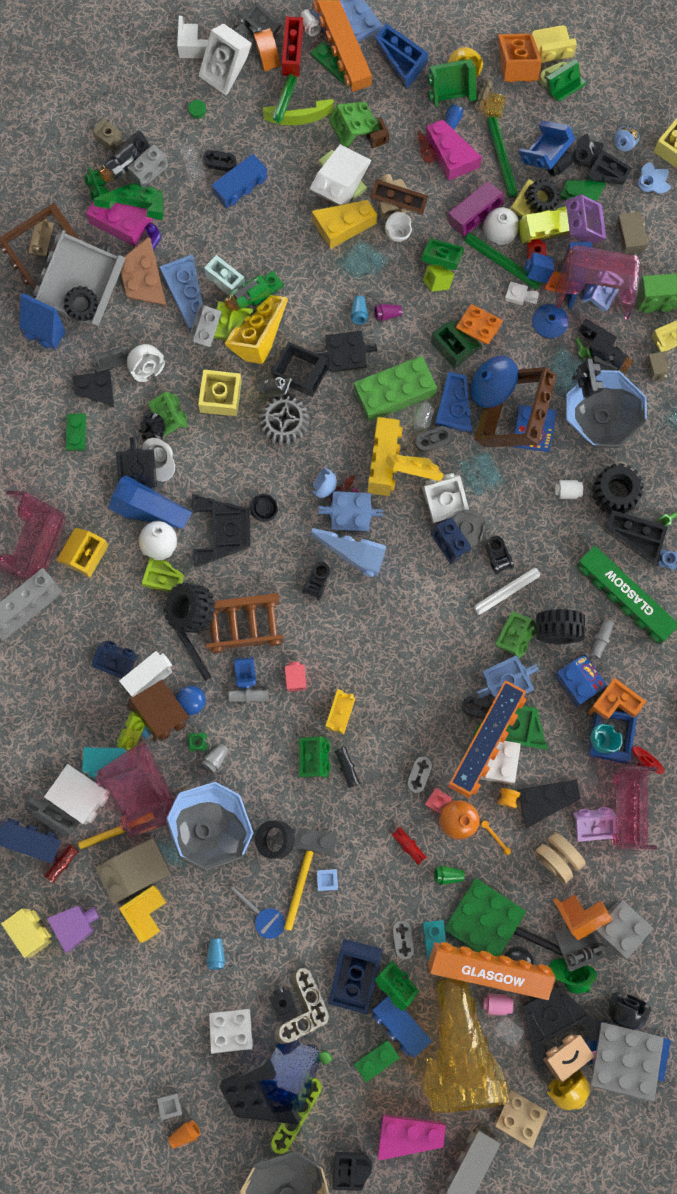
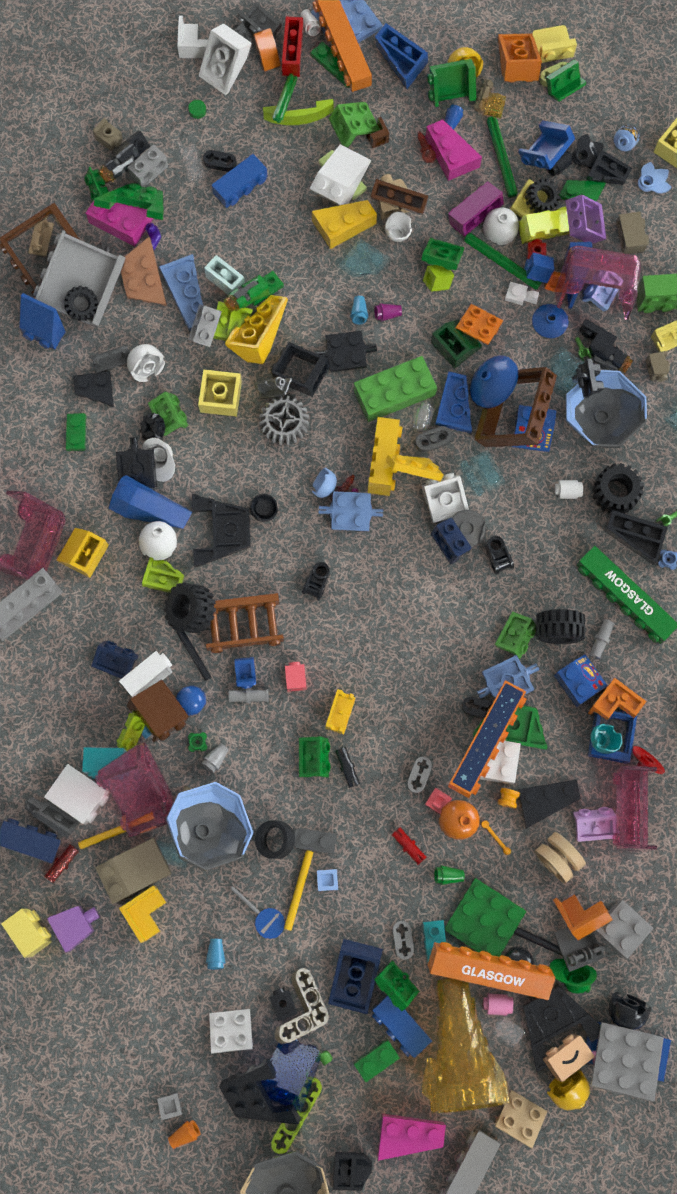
(363, 555): light blue wedge -> none
(506, 591): white axle -> none

